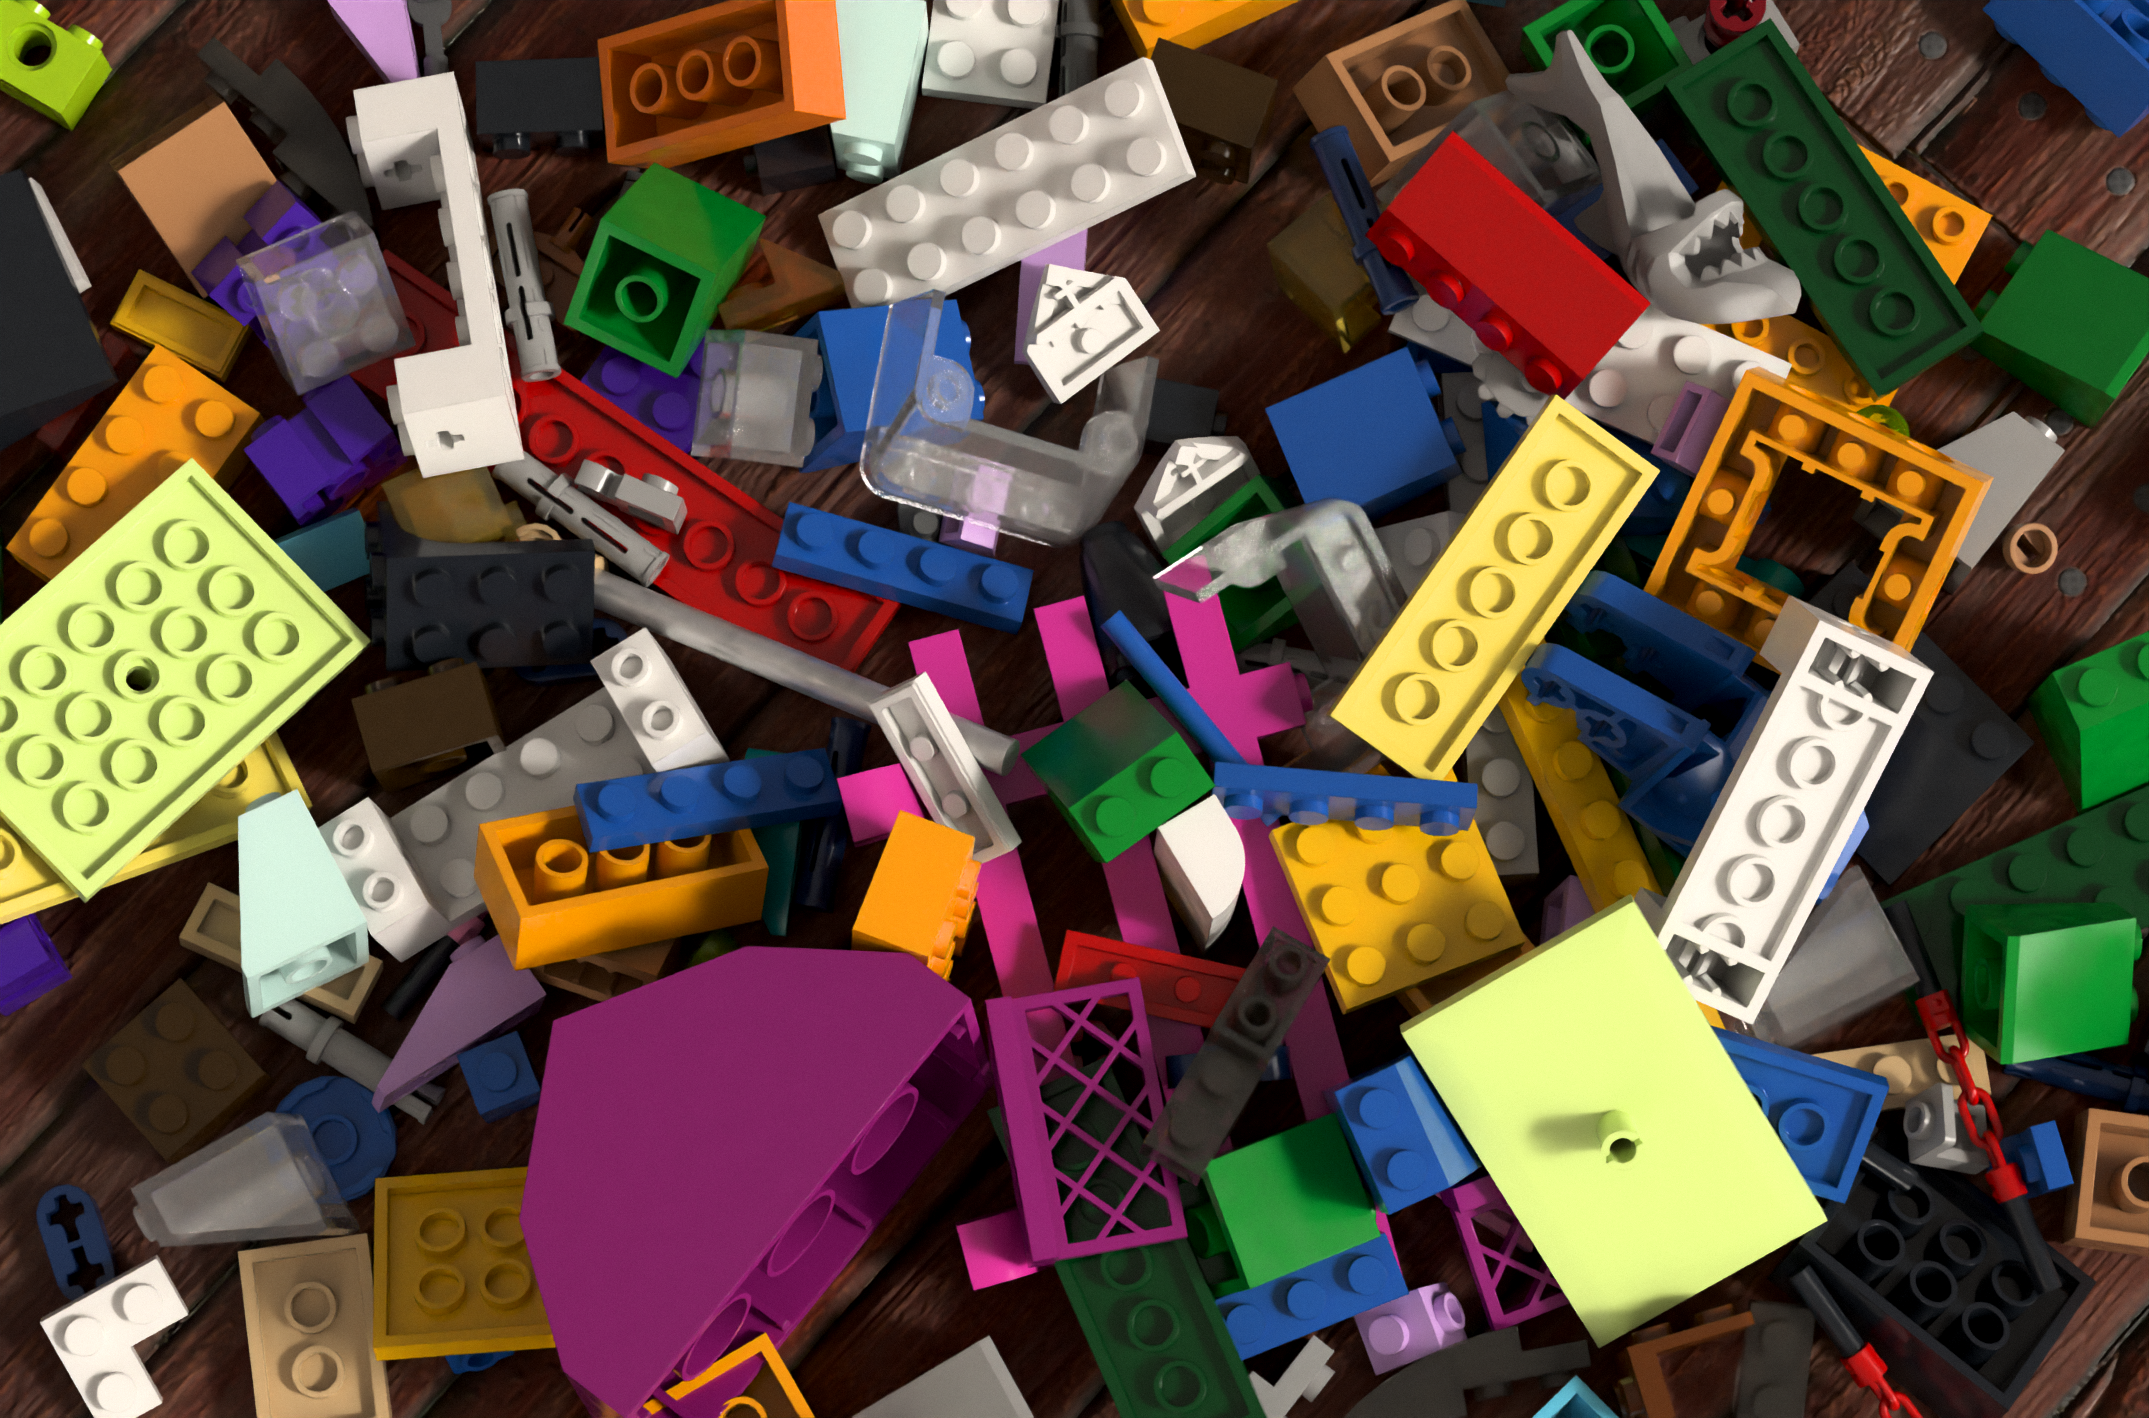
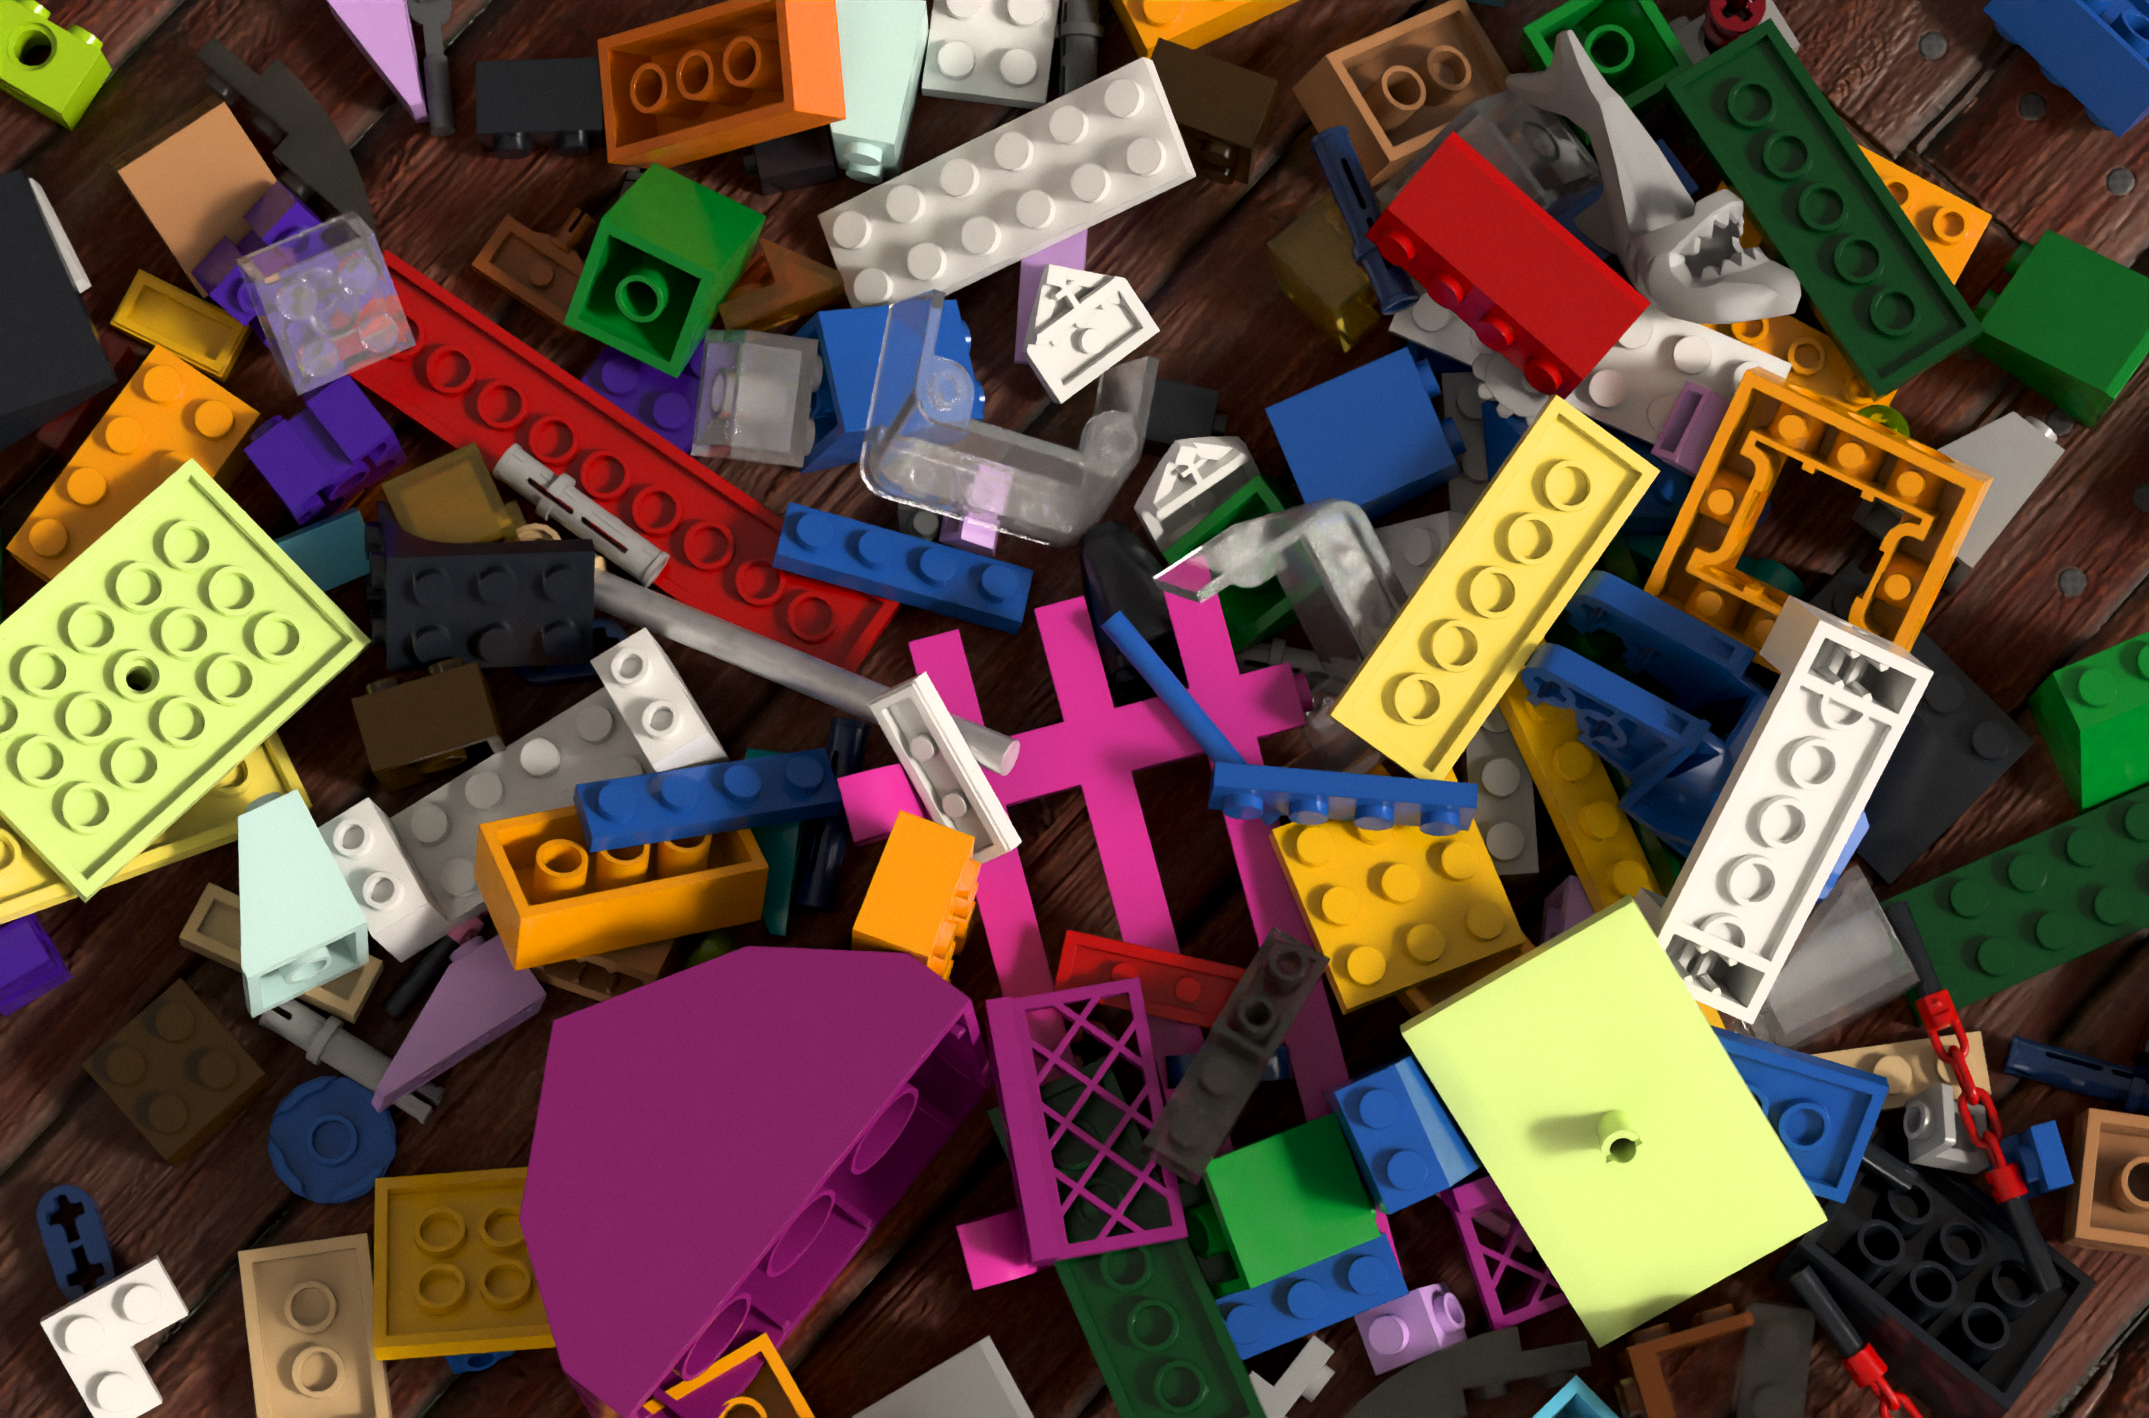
(246, 1189): clear slope -> none
(459, 401): white plate -> none
(501, 1077): blue brick -> none
(528, 309): light grey pin -> none
(646, 499): light grey plate -> none
(1117, 771): green slope -> none
(1201, 869): white brick -> none
(2037, 539): medium nougat hinge -> none
(2048, 978): green slope -> none

